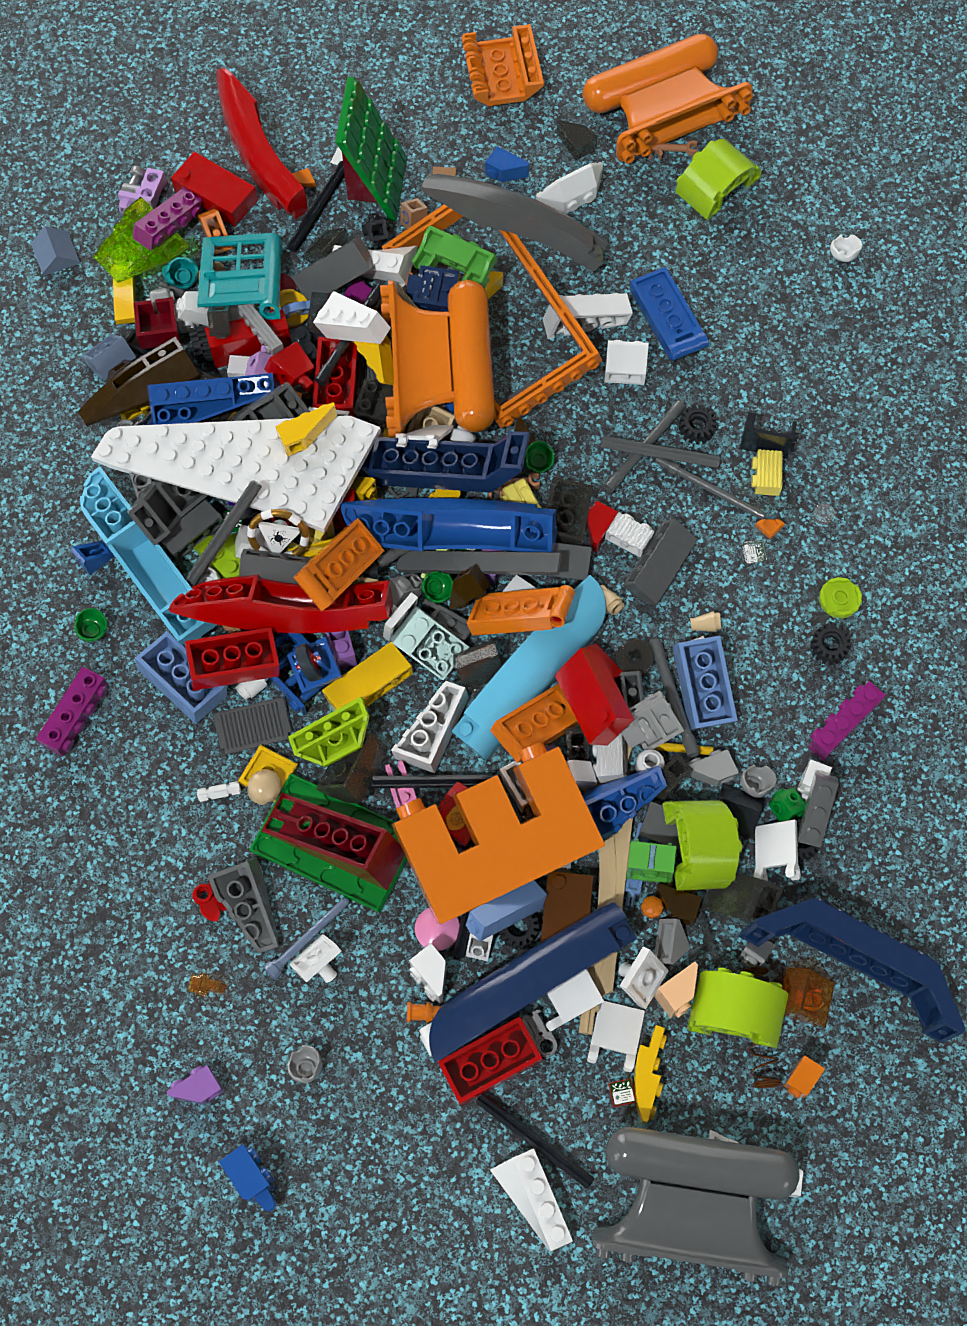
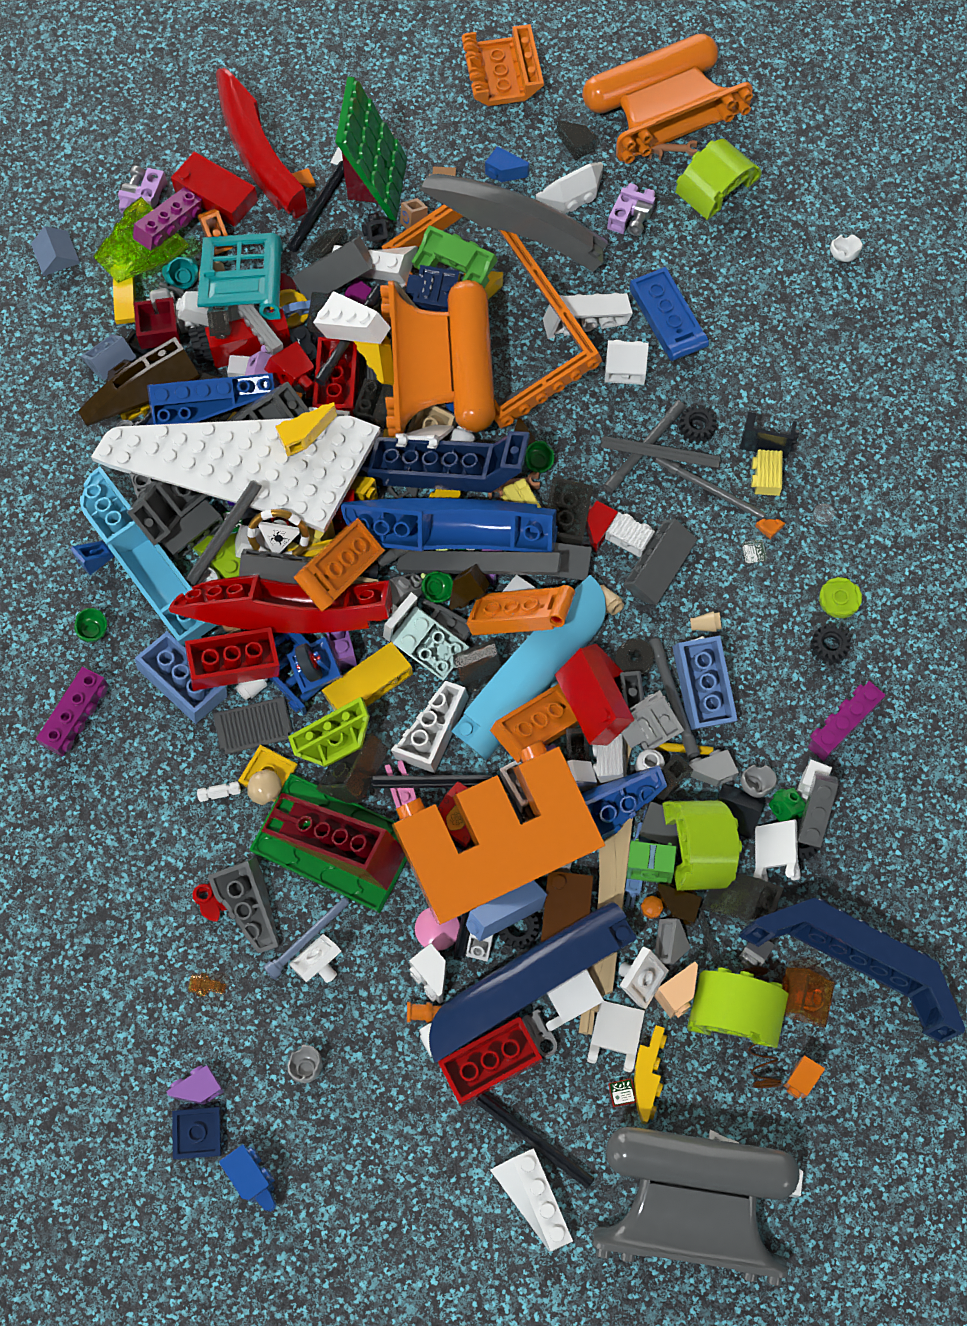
(196, 1133): none -> dark blue plate
(631, 203): none -> lavender hips

